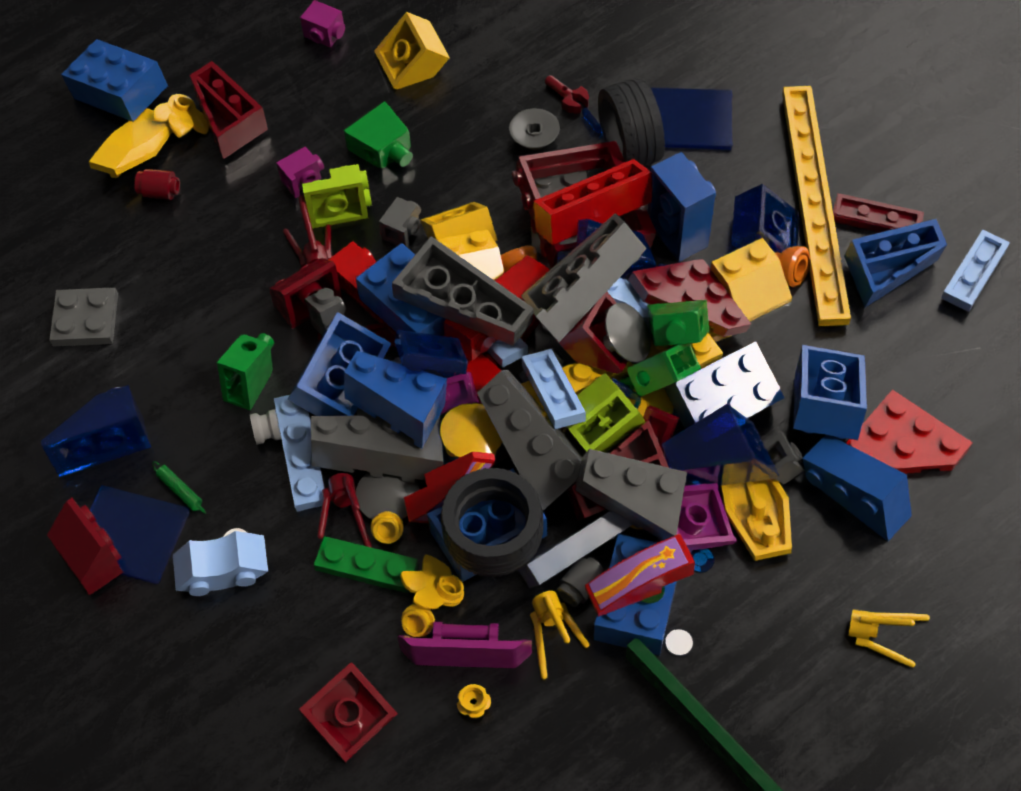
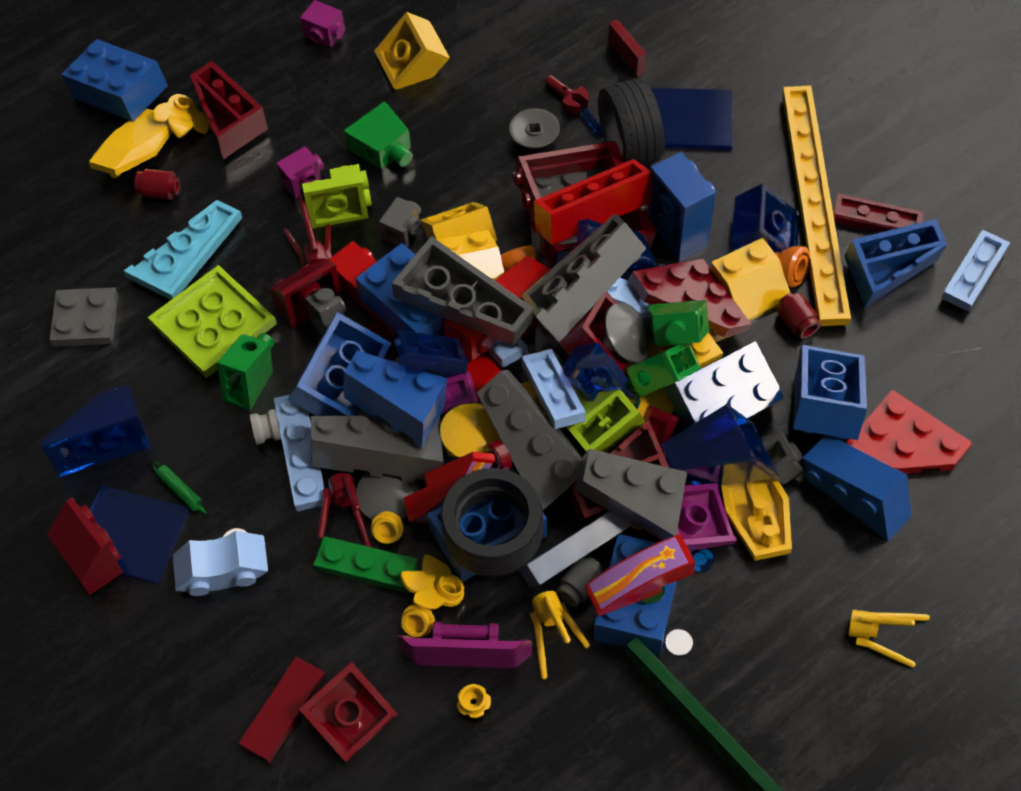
(185, 253): none -> medium azure wing
(210, 318): none -> lime plate
(281, 710): none -> dark red tile
(501, 453): none -> dark red tile
(593, 371): none -> clear blue brick
(627, 47): none -> dark red tile
(798, 315): none -> dark red brick

